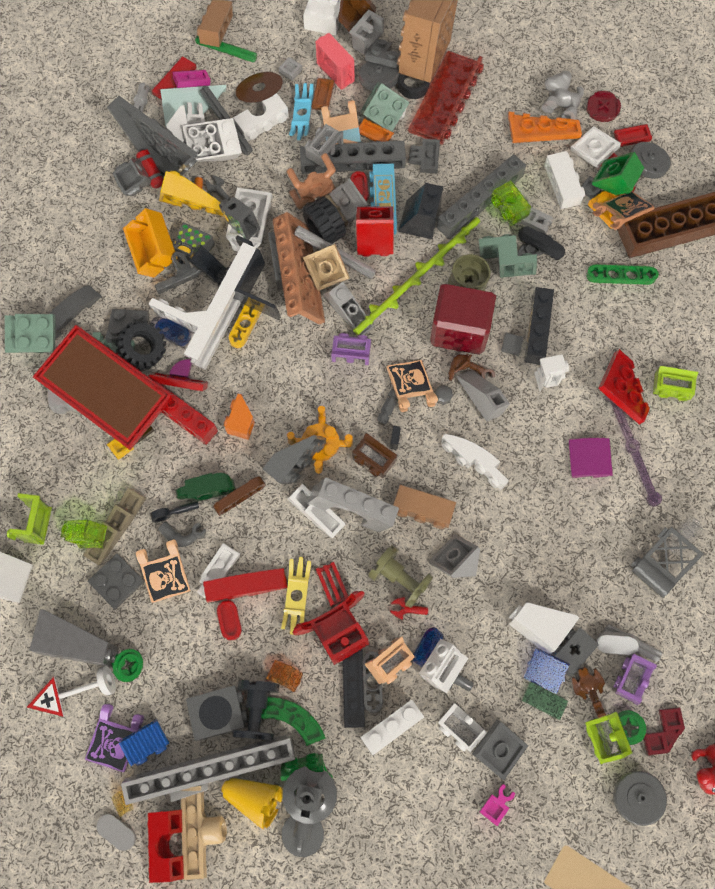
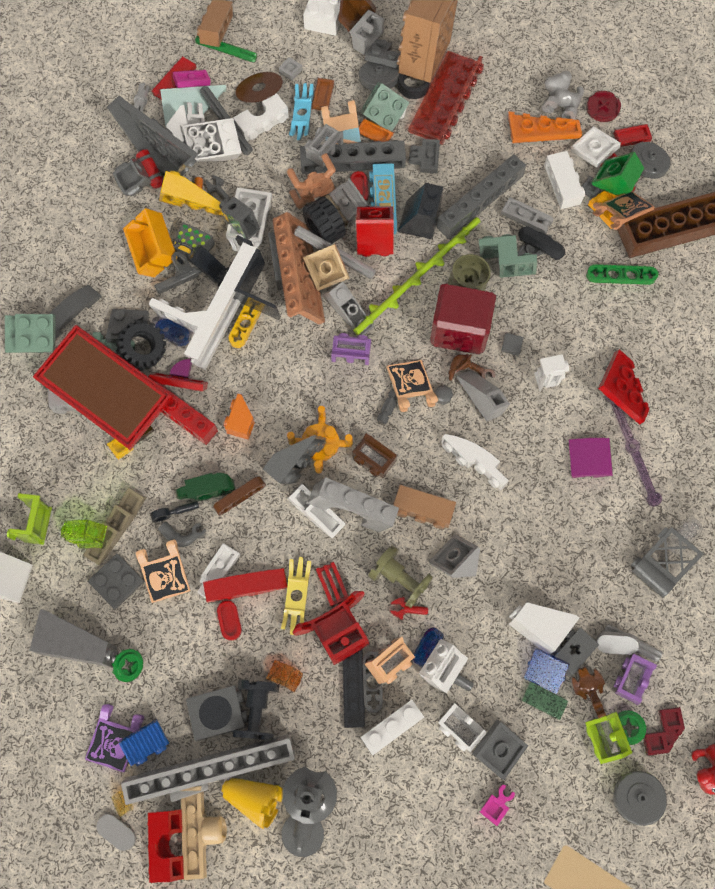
(50, 700): white piece -> none
(296, 717): green tile -> none
(311, 761): green plate -> none
(335, 61): coral window -> none
(395, 437): black tile -> none
(510, 194): clear neon green brick -> none
(539, 325): black brick -> none
(675, 383): lime window -> none

